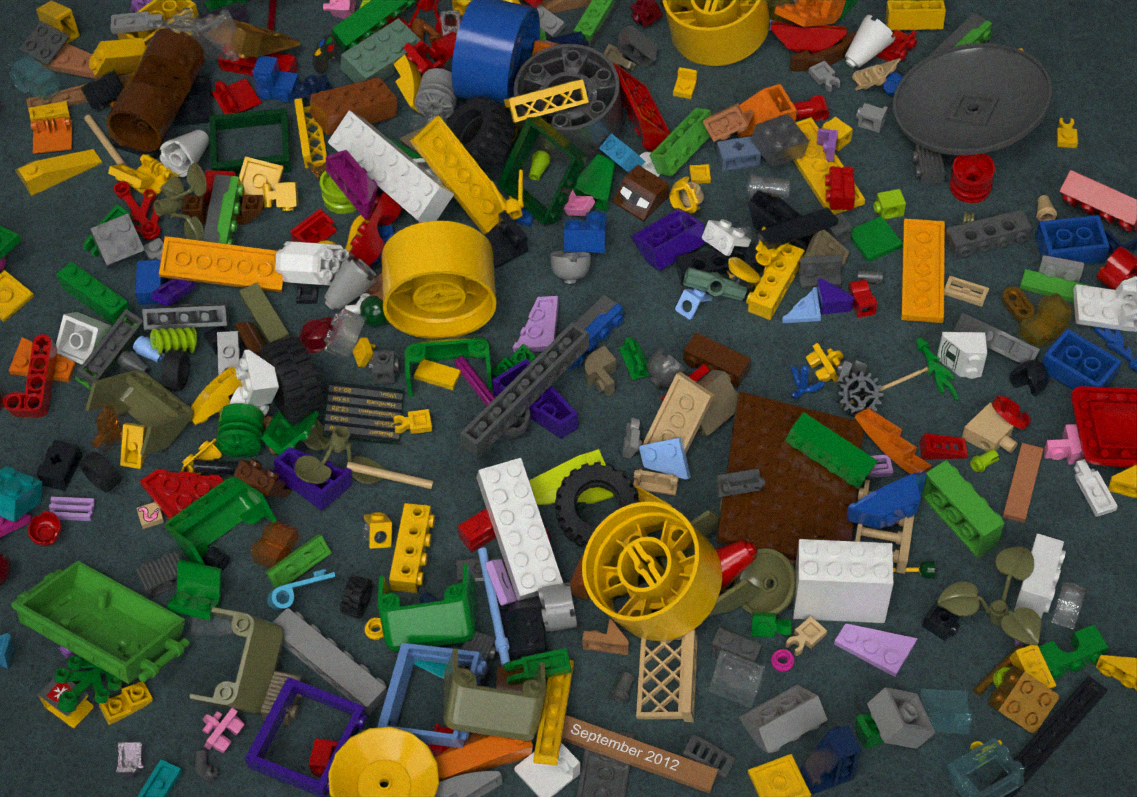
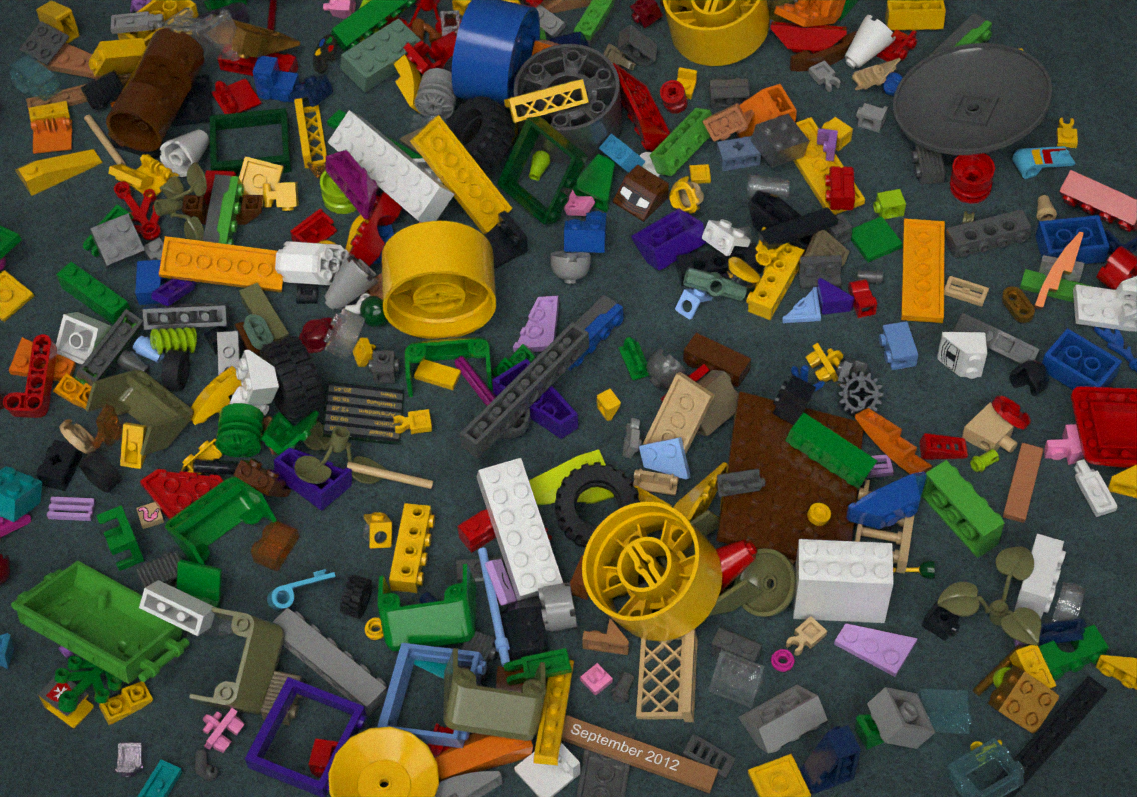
(45, 529): red hair -> none
(73, 391): none -> light orange slope
(77, 436): none -> tan tile
(121, 537): none -> green panel
(177, 607): none -> white brick
(216, 559): black wheel -> none
(257, 331): none -> sand green plate
(298, 562): bright green tile -> none
(366, 98): dark orange brick -> none
(512, 206): yellow plant -> none
(525, 219): blue tile -> none
(596, 679): none -> bright pink tile
(598, 368): dark tan brick -> none
(608, 404): none -> yellow slope
(673, 96): none -> red wheel
(701, 496): none -> yellow wedge
(728, 92): none -> dark grey brick
(766, 625): green plate -> none
(793, 399): none -> black brick
(815, 108): red piece -> none
(819, 514): none -> yellow tile
(897, 381): tan piece -> none
(898, 345): none -> medium blue brick
(940, 371): green piece -> none
(1031, 160): none -> medium azure door
(1048, 323): clear yellow brick -> none
(1062, 631): none -> dark blue tile
(1064, 265): none -> orange slope

